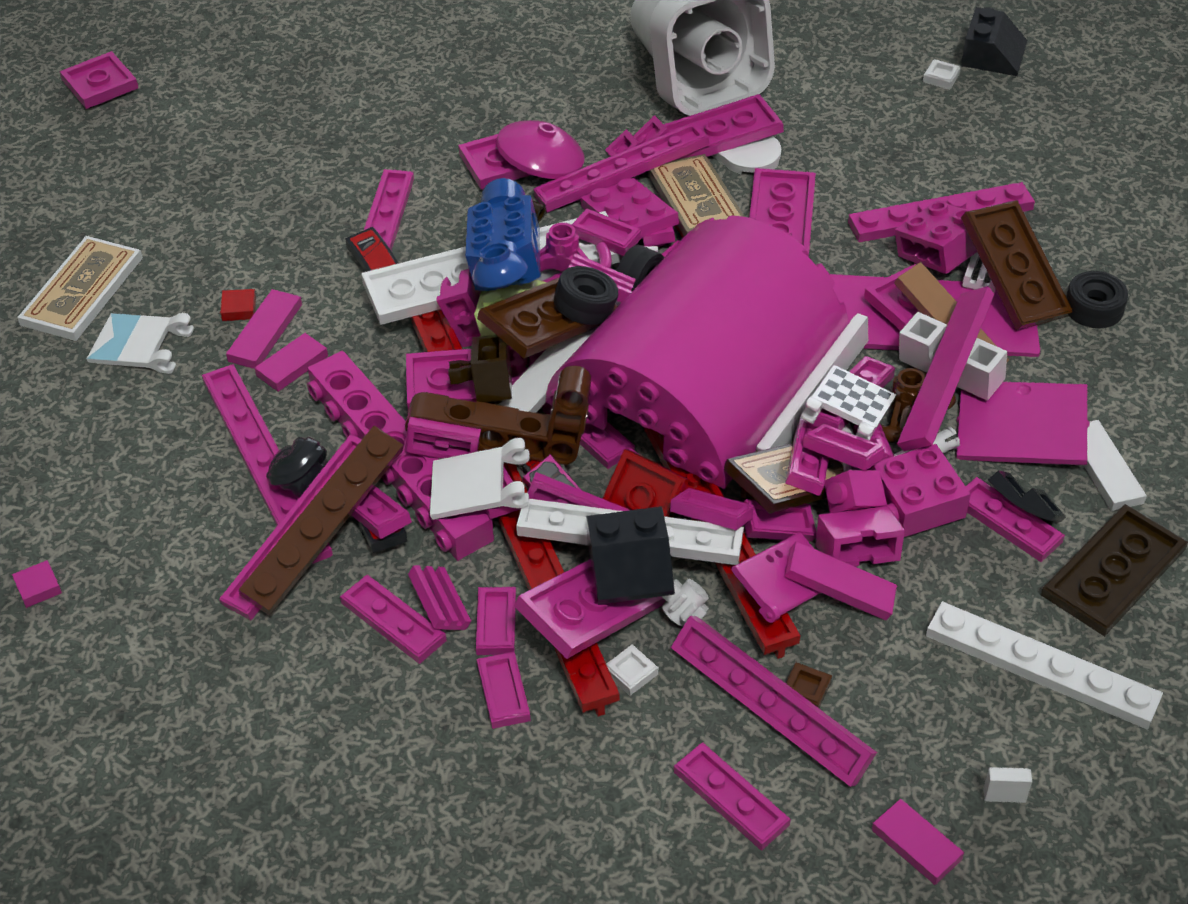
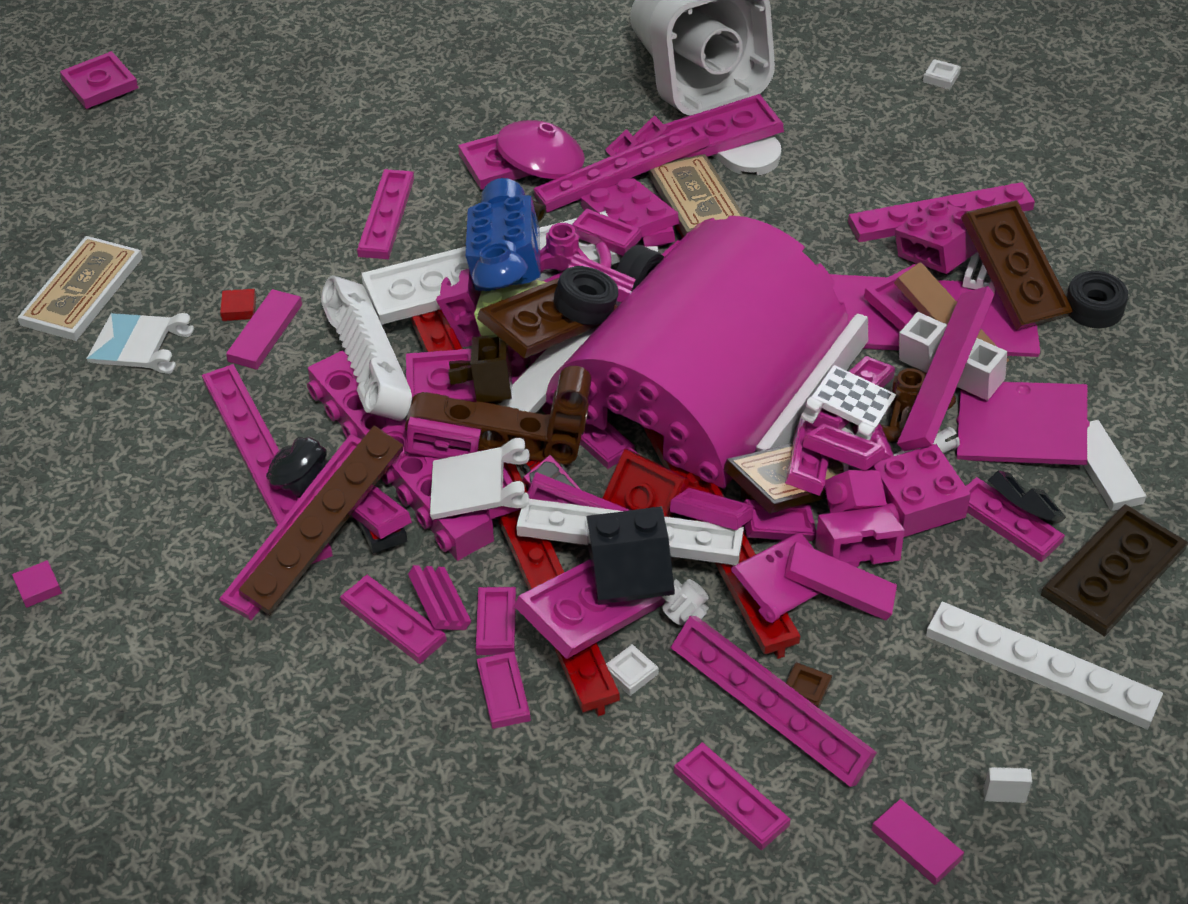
(291, 362): dark pink tile -> none
(370, 250): slope -> none
(380, 377): none -> white gear
(785, 202): dark pink tile -> none
(993, 43): black slope -> none

